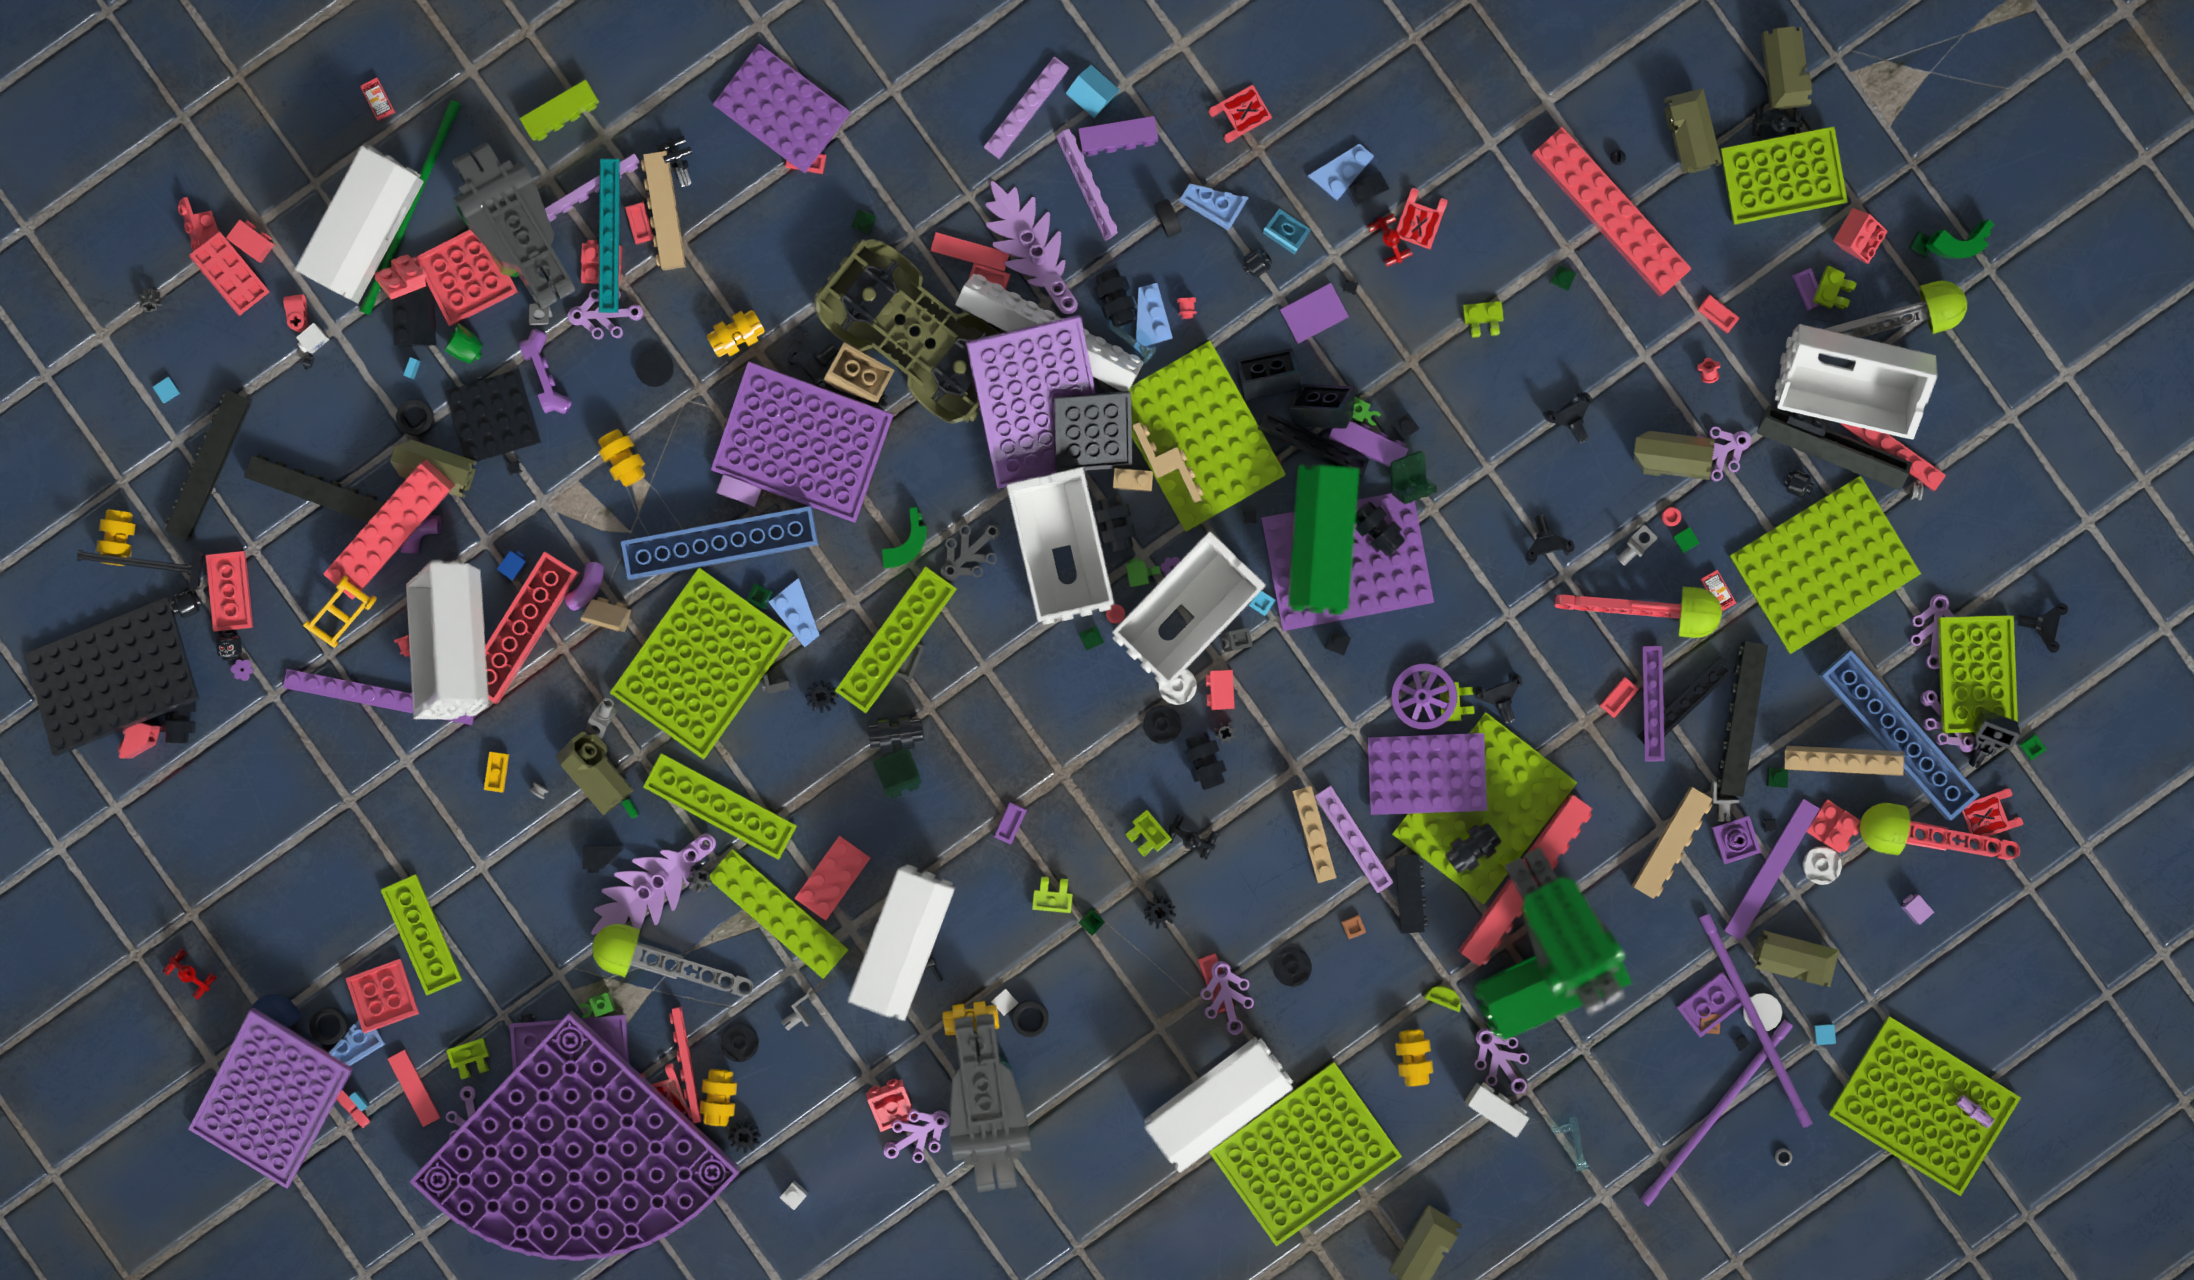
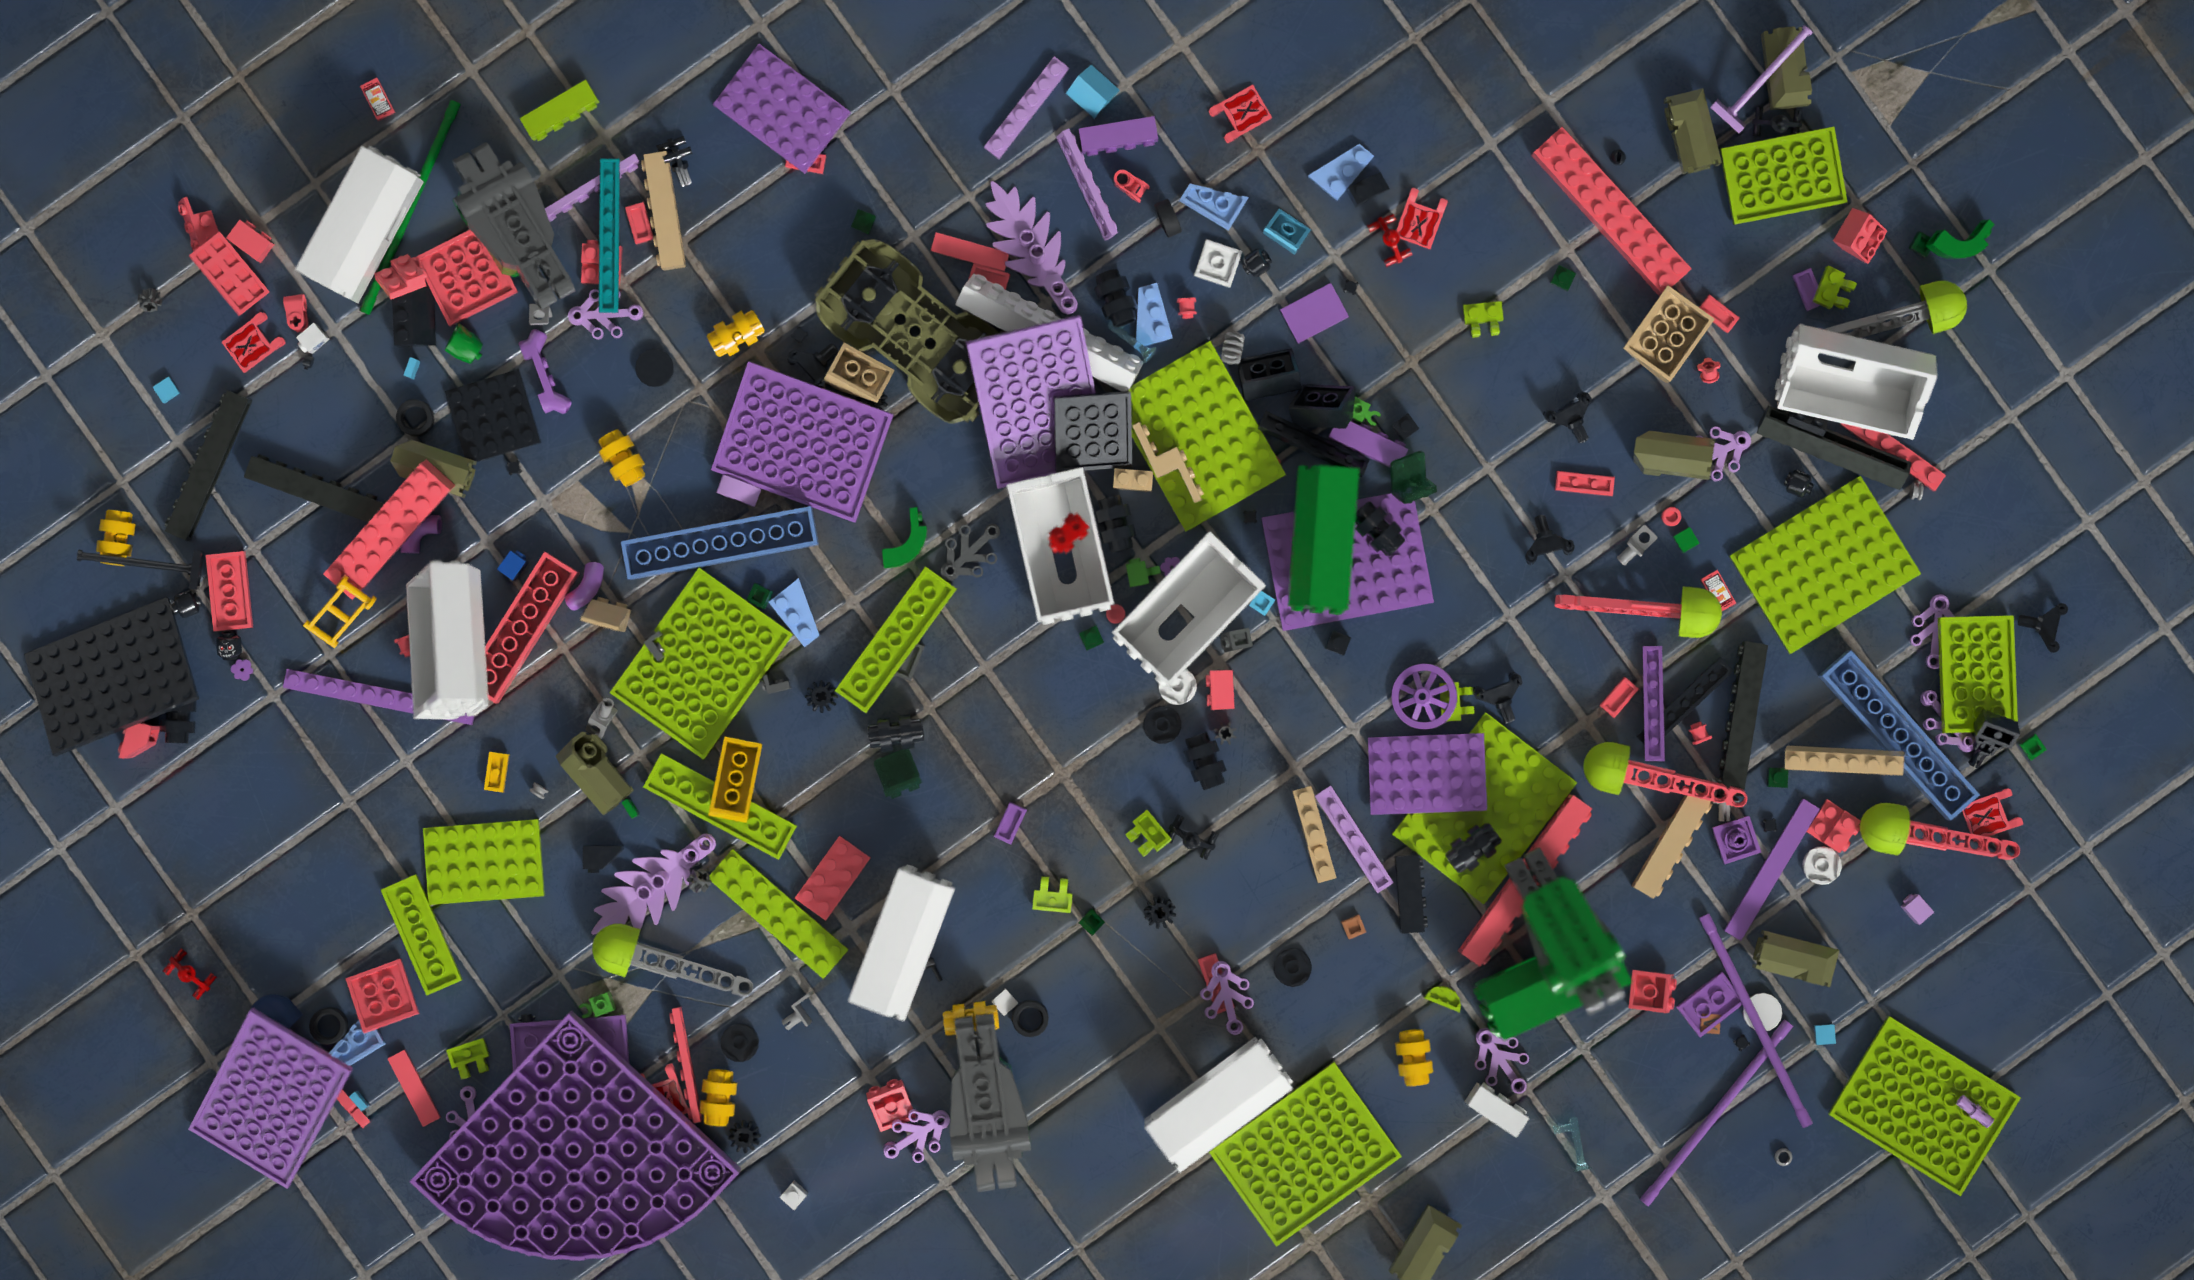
(249, 345): none -> flag
(483, 862): none -> lime plate
(656, 649): none -> dark grey bracket
(735, 779): none -> yellow brick
(1062, 538): none -> red brick
(1131, 185): none -> coral piece
(1218, 263): none -> white tile
(1232, 348): none -> light grey gear
(1584, 483): none -> coral tile
(1609, 767): none -> piece
(1652, 991): none -> coral plate
(1668, 334): none -> tan slope
(1699, 733): none -> coral brick
(1730, 114): none -> lavender tile

